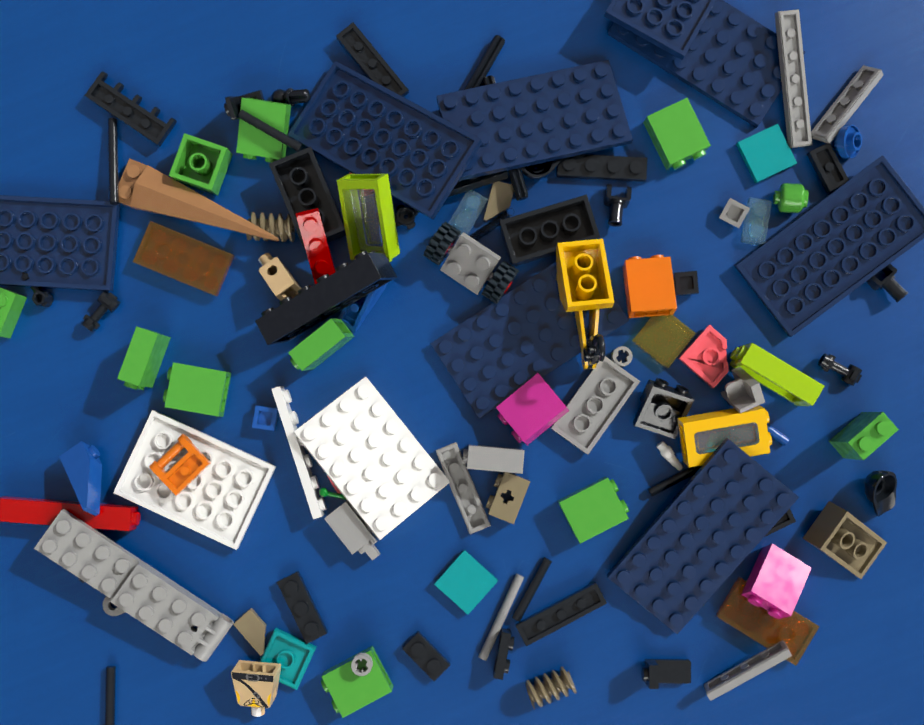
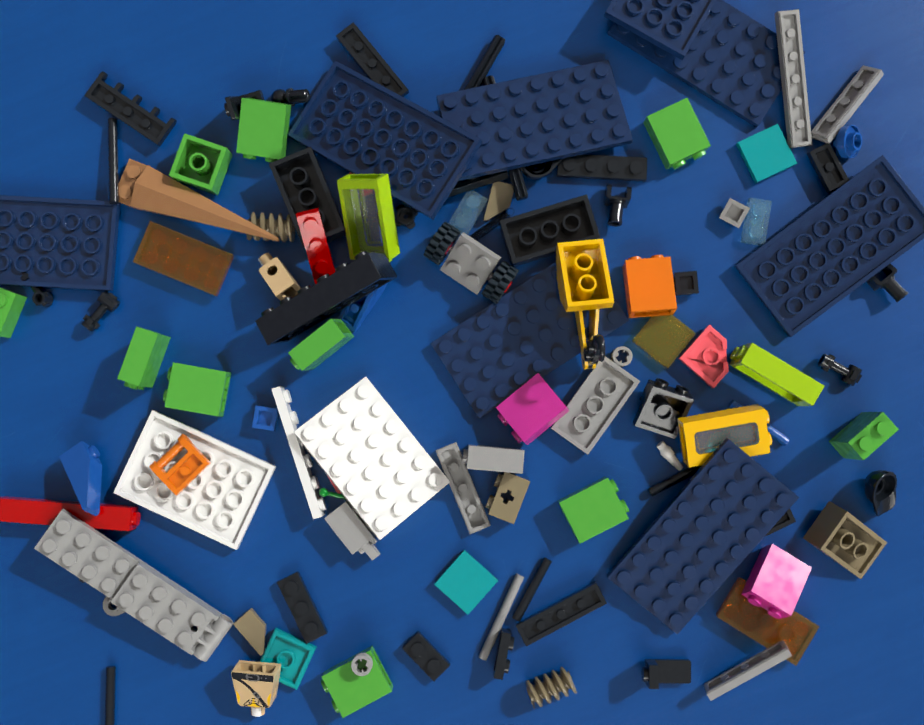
(271, 131): black bar -> none
(743, 392): light grey panel -> none
(791, 198): bright green head -> none

